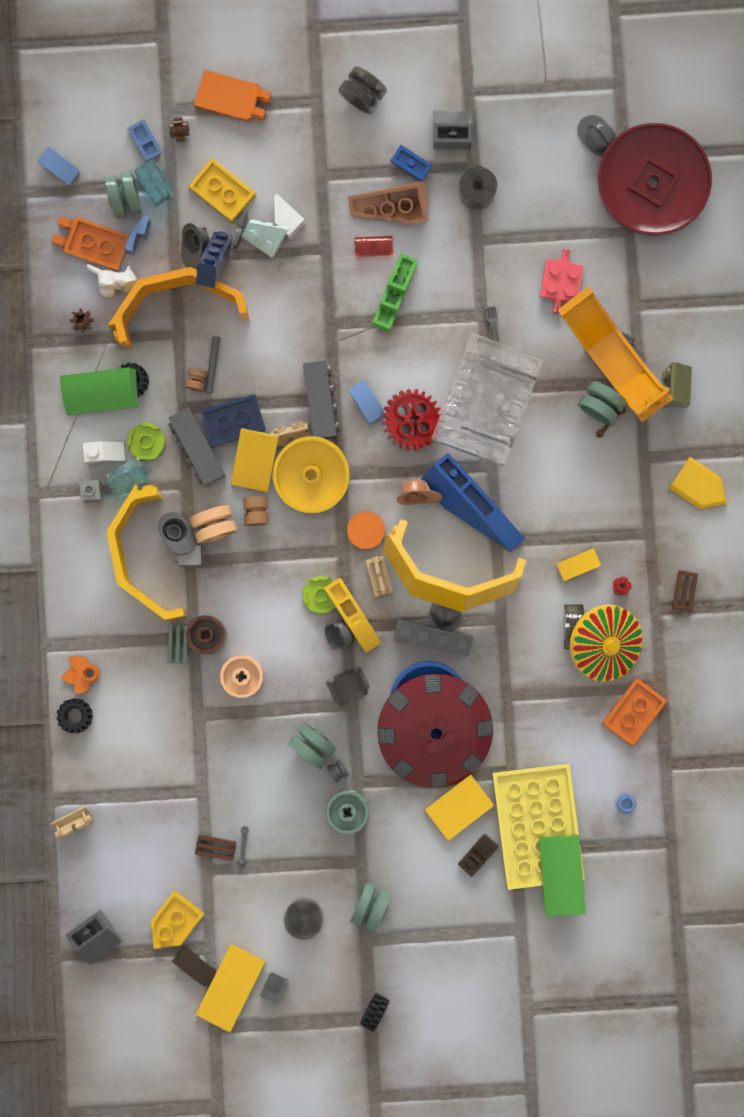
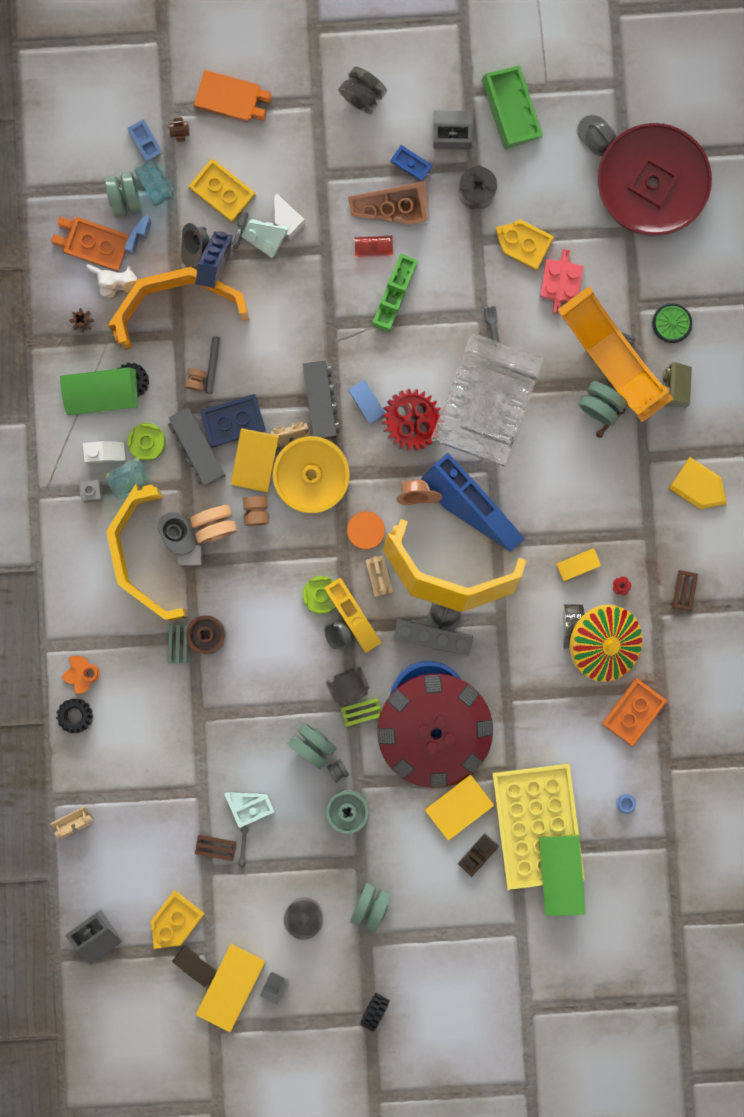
(58, 166): medium blue slope -> none
(230, 676): light nougat wheel -> none
(249, 806): none -> light aqua wing
(346, 716): none -> lime tile
(511, 106): none -> bright green slope
(524, 242): none -> yellow tile
(672, 323): none -> bright green wheel

